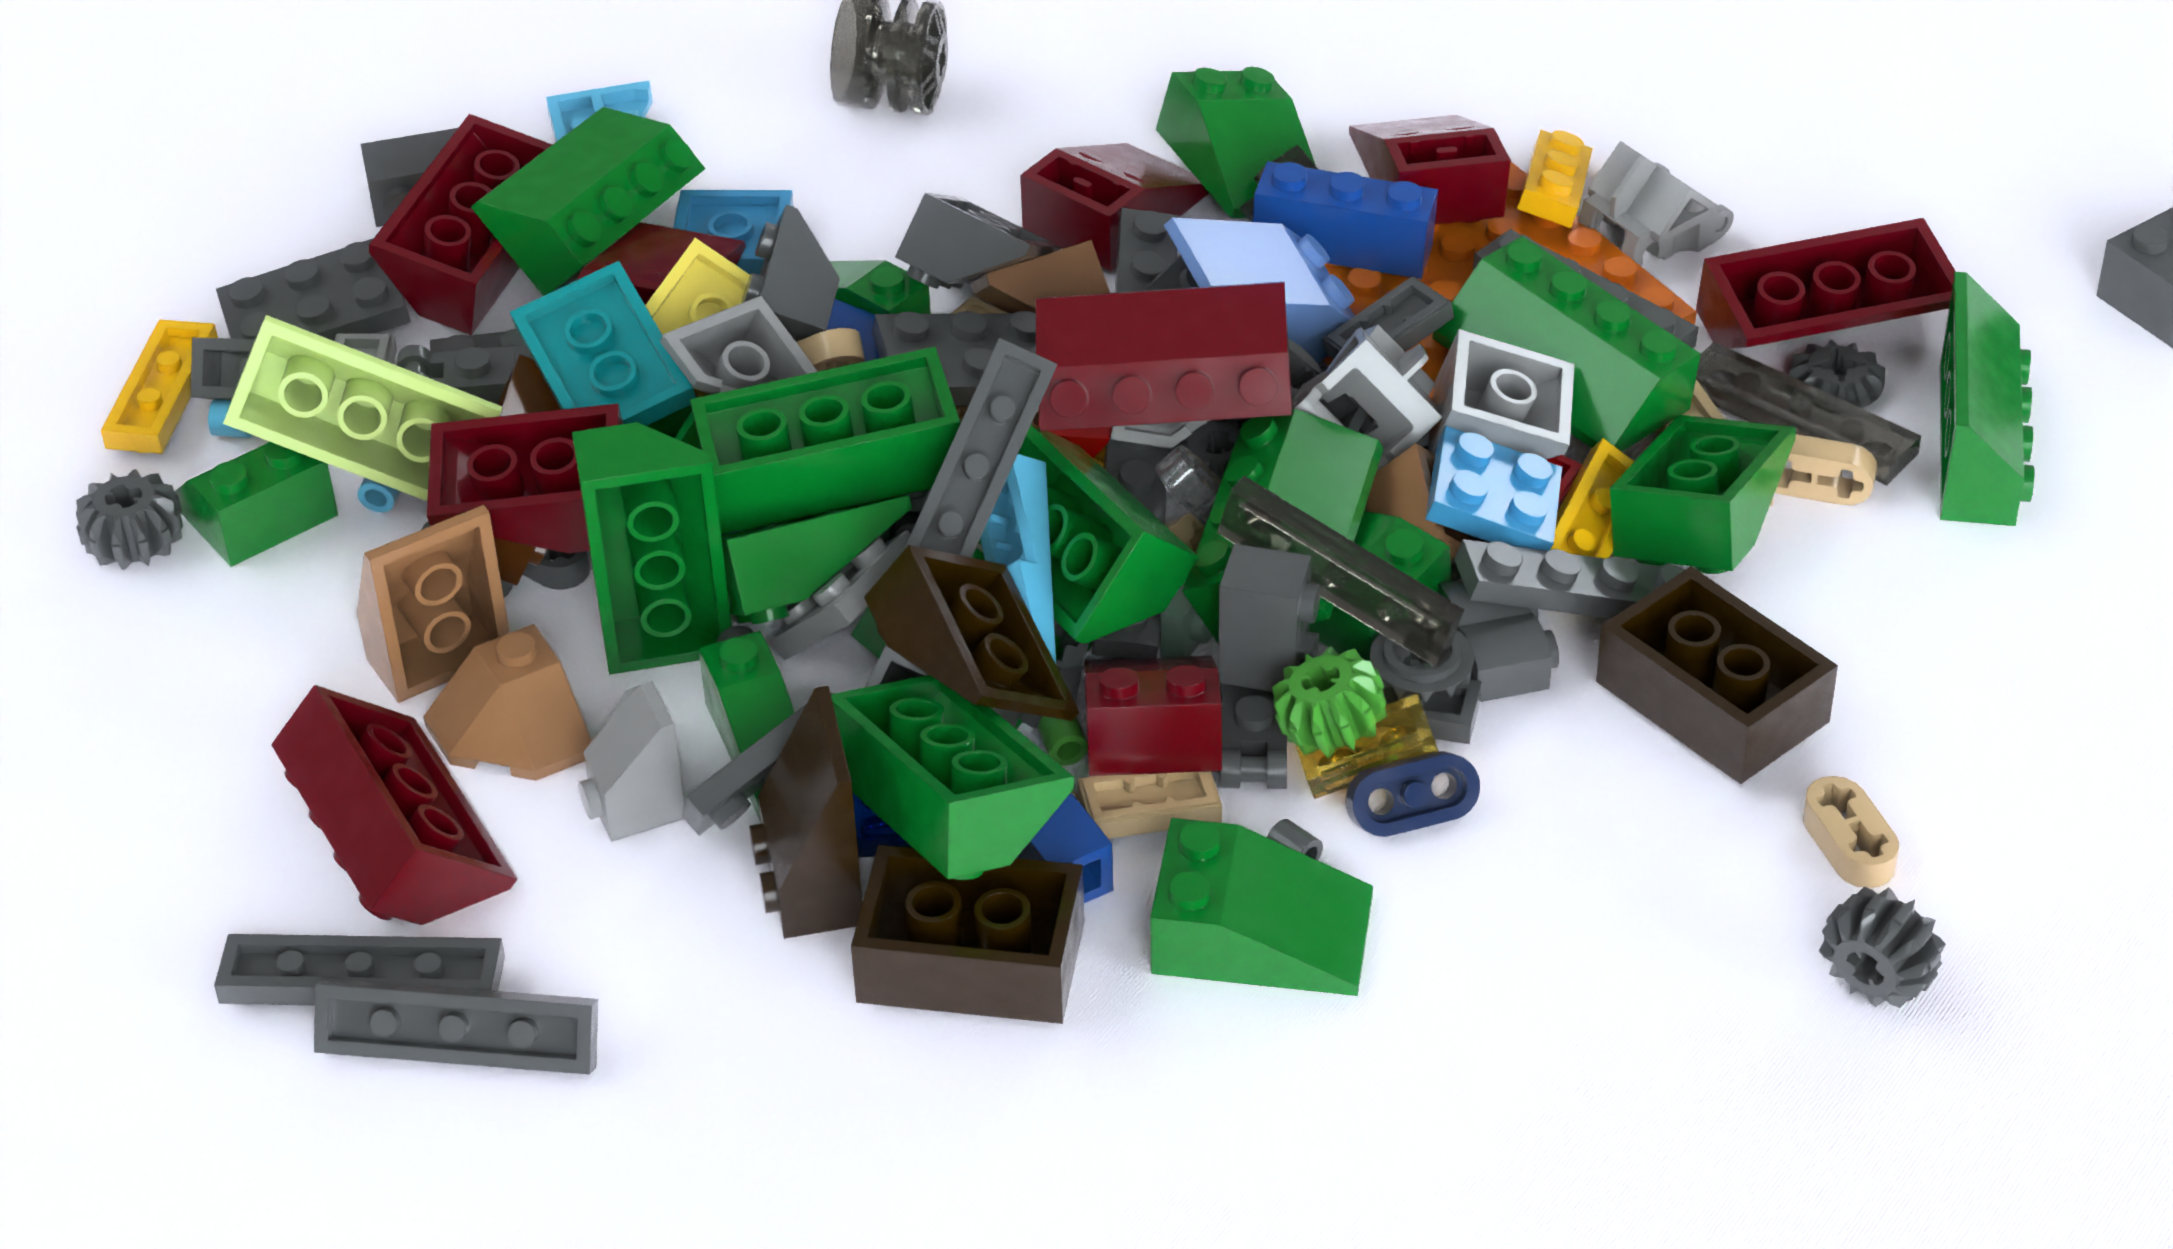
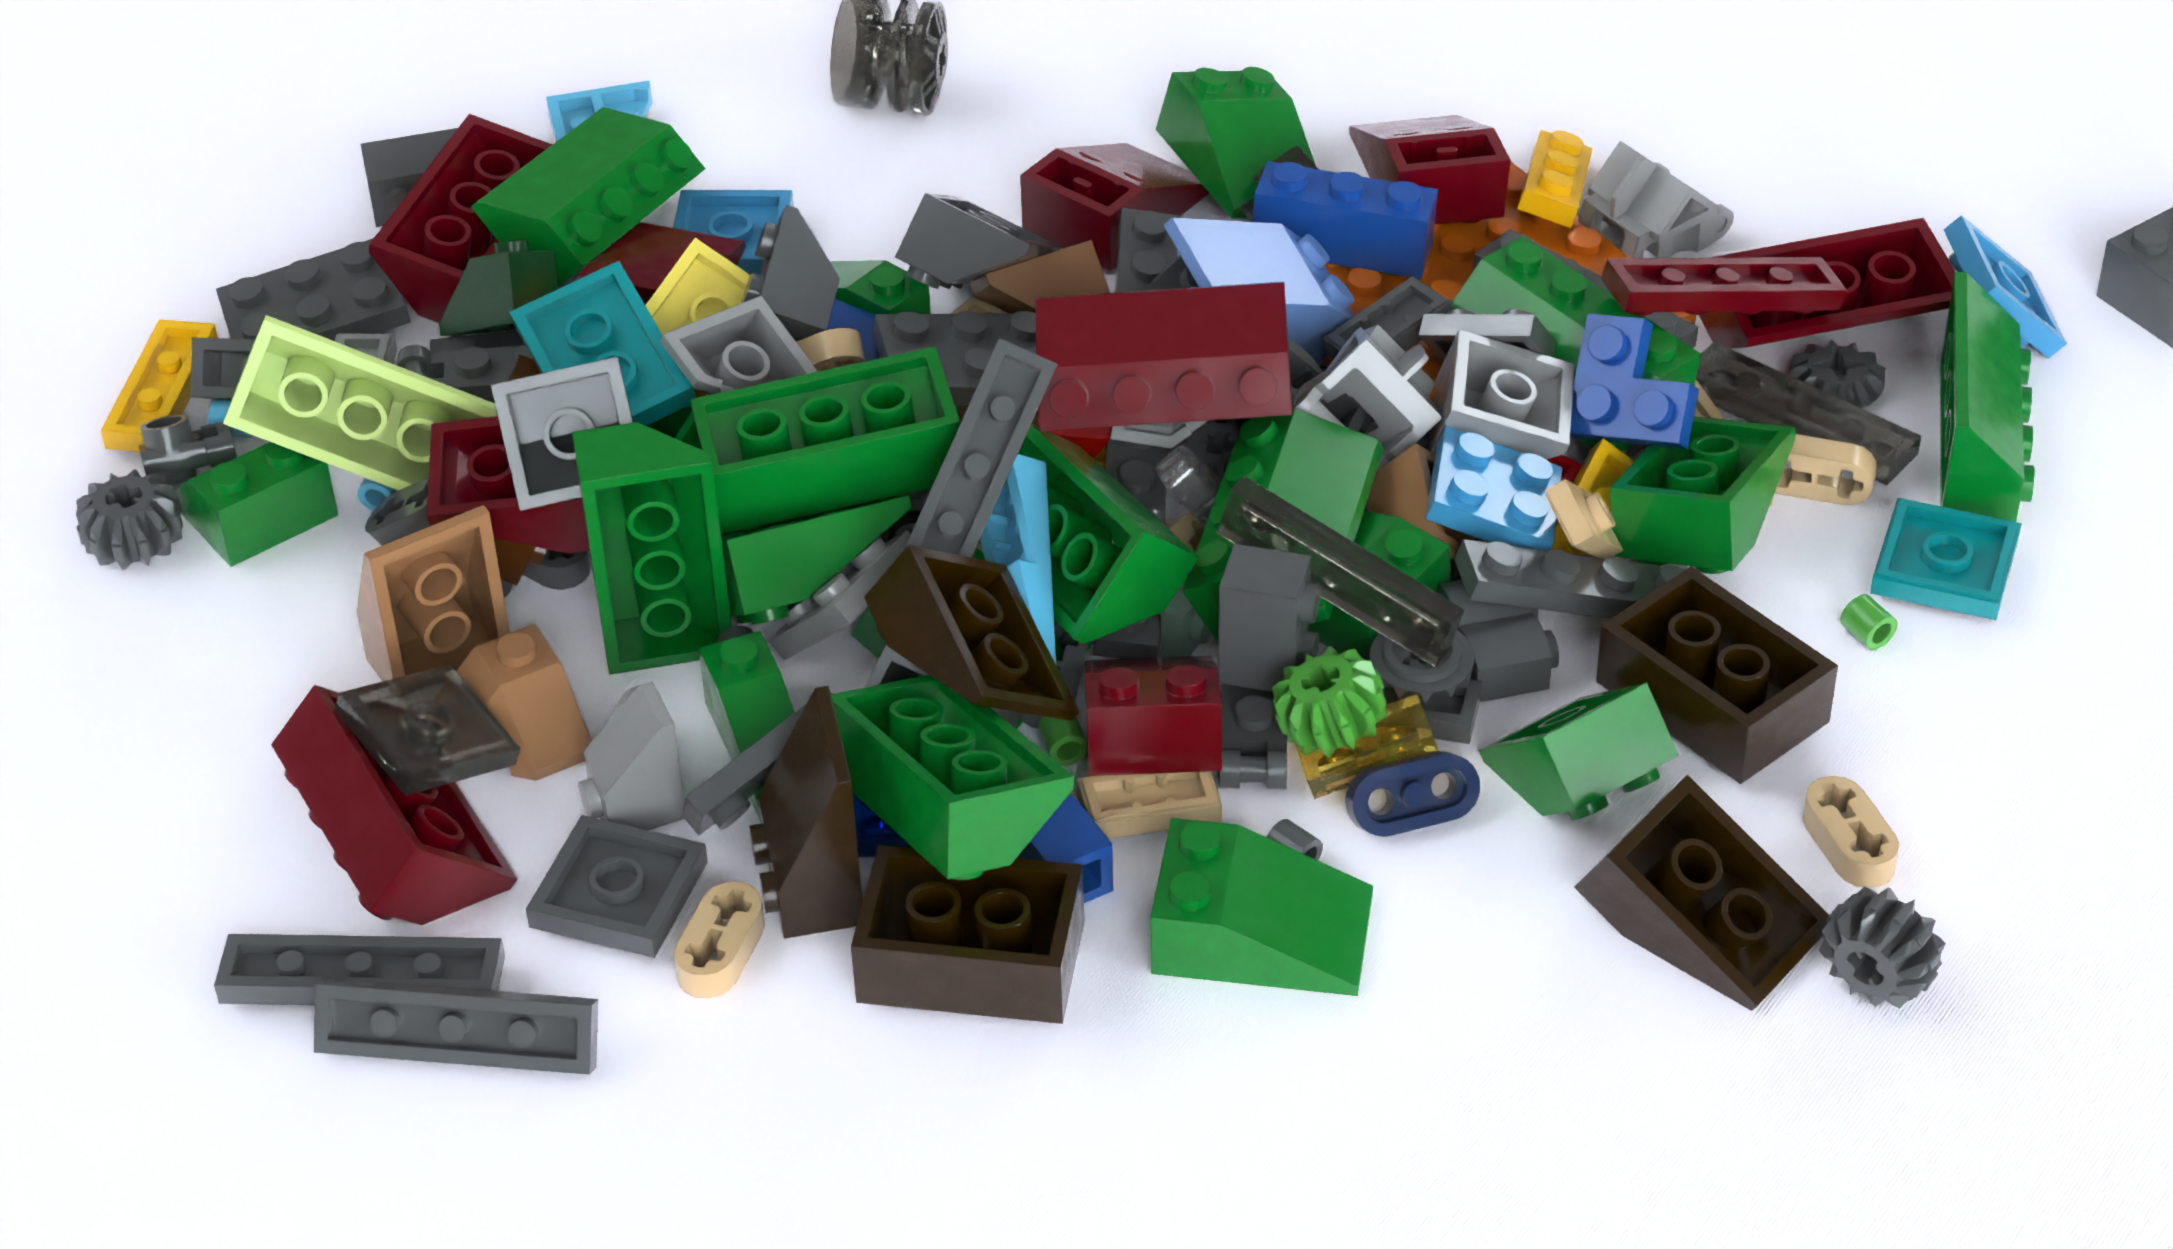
(177, 450): none -> dark grey plate
(400, 514): none -> dark grey beam
(427, 729): none -> clear smoke plate
(497, 285): none -> dark green slope
(539, 422): none -> slope
(617, 886): none -> dark grey plate
(707, 935): none -> tan beam
(1511, 327): none -> plate
(1584, 519): none -> tan plate
(1585, 752): none -> slope
(1615, 399): none -> plate
(1705, 897): none -> dark brown slope
(1723, 285): none -> dark red plate
(1868, 621): none -> bright green piece
(1946, 558): none -> teal plate
(2007, 283): none -> dark azure plate

